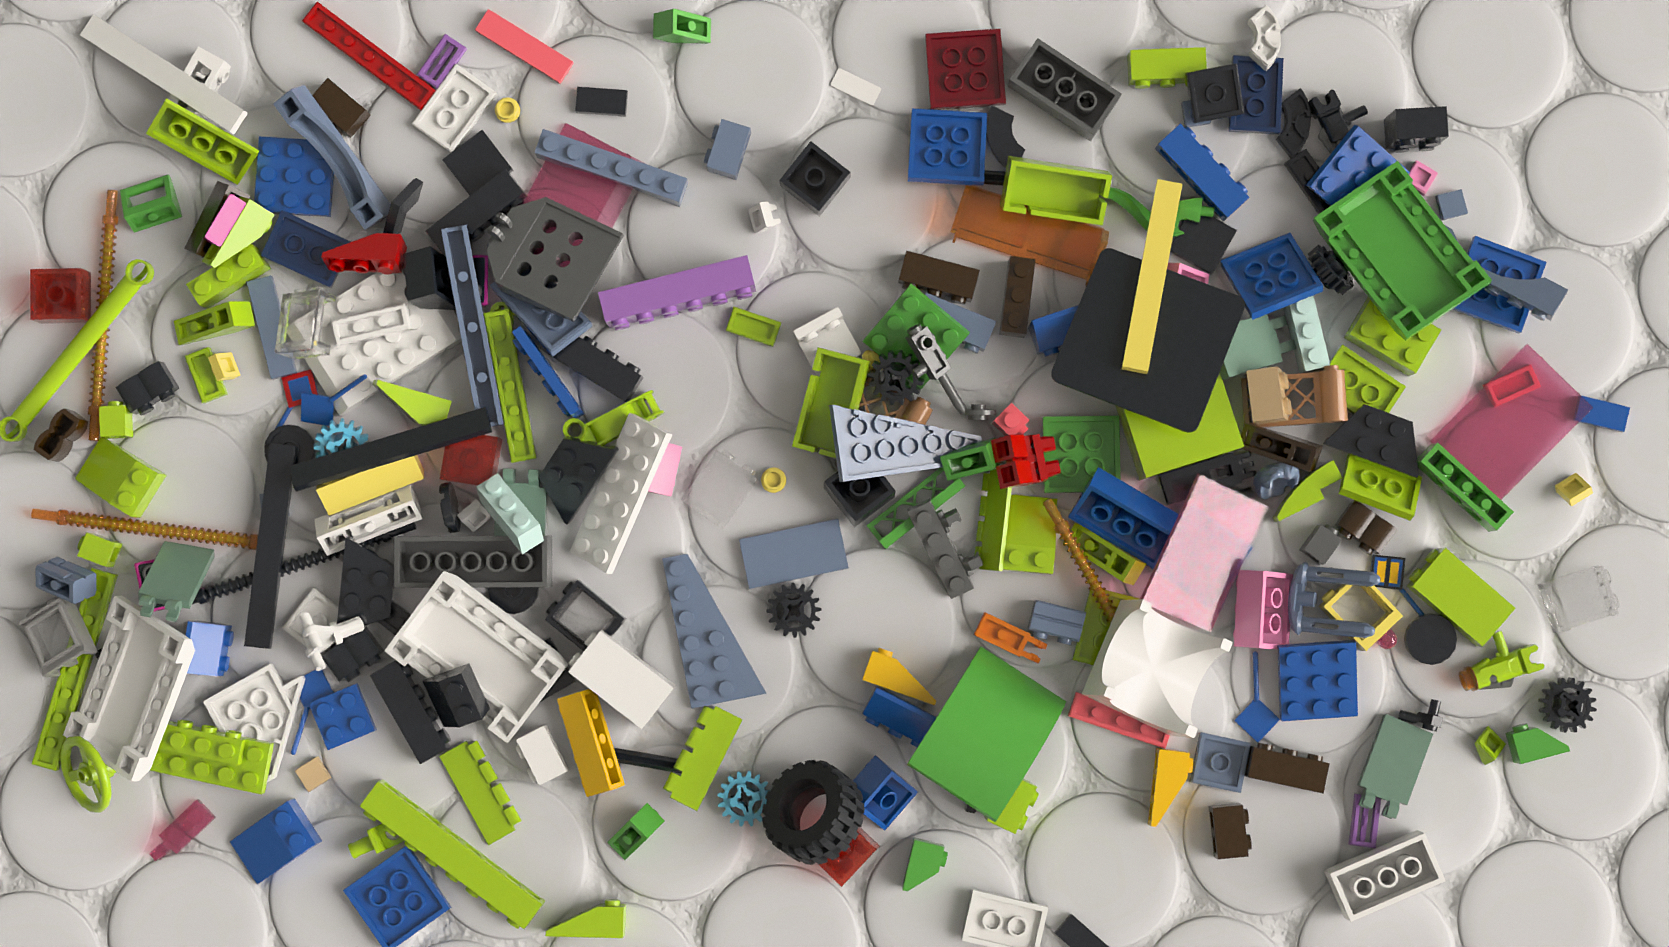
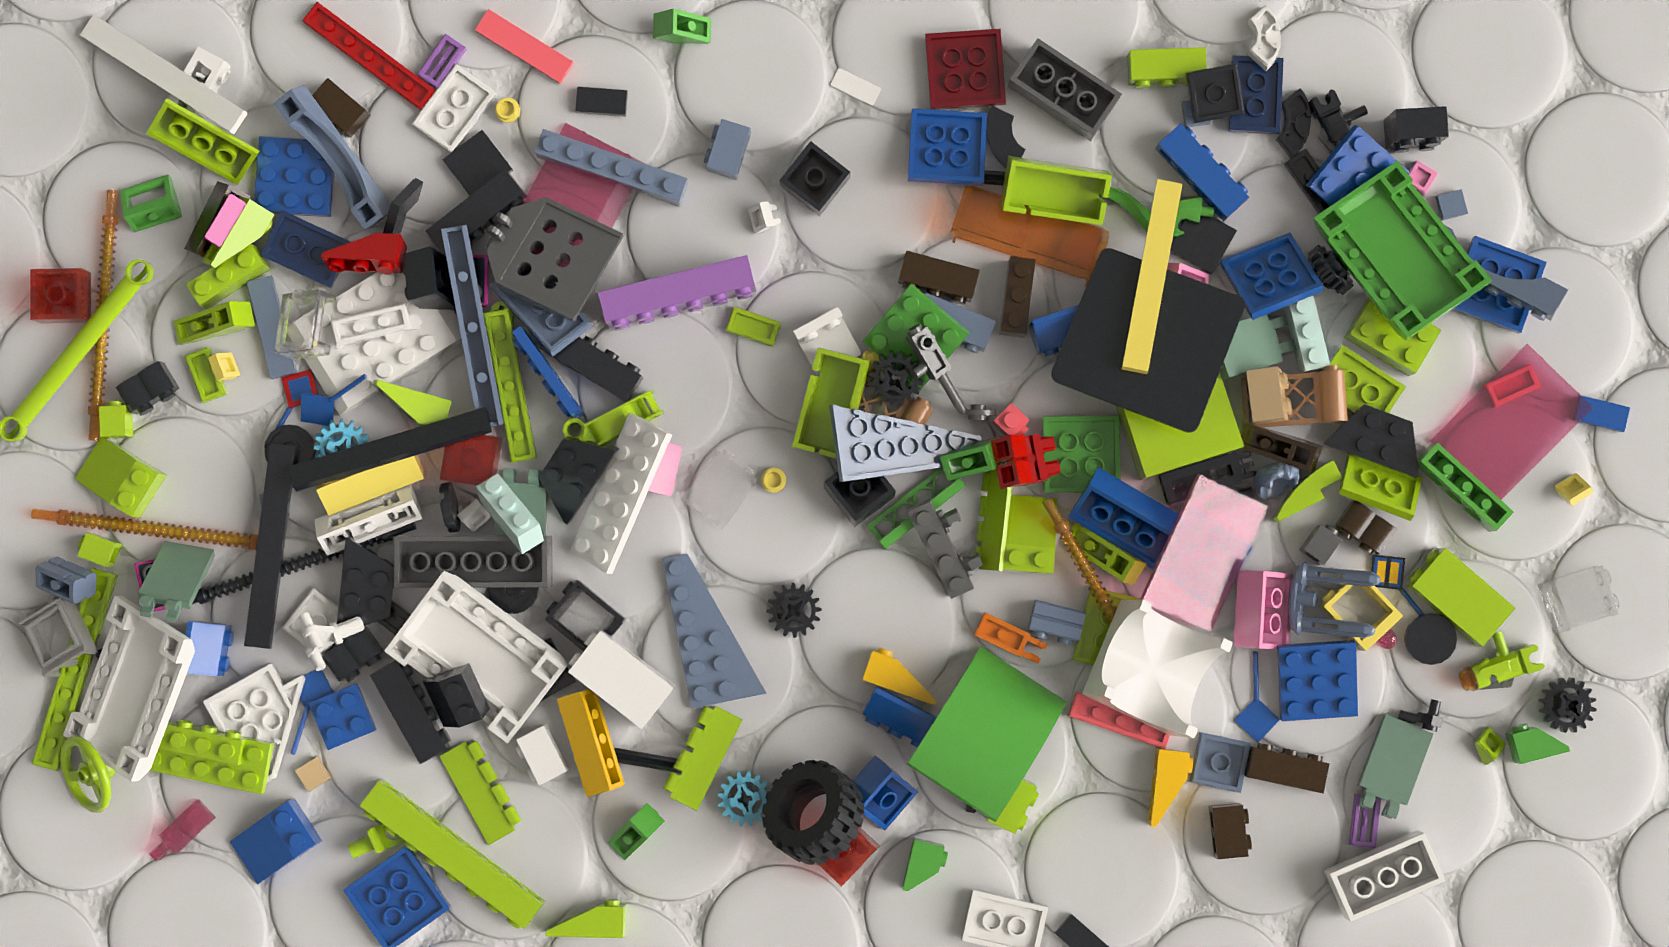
(62, 432): dark brown brick -> none
(793, 553): sand blue tile -> none

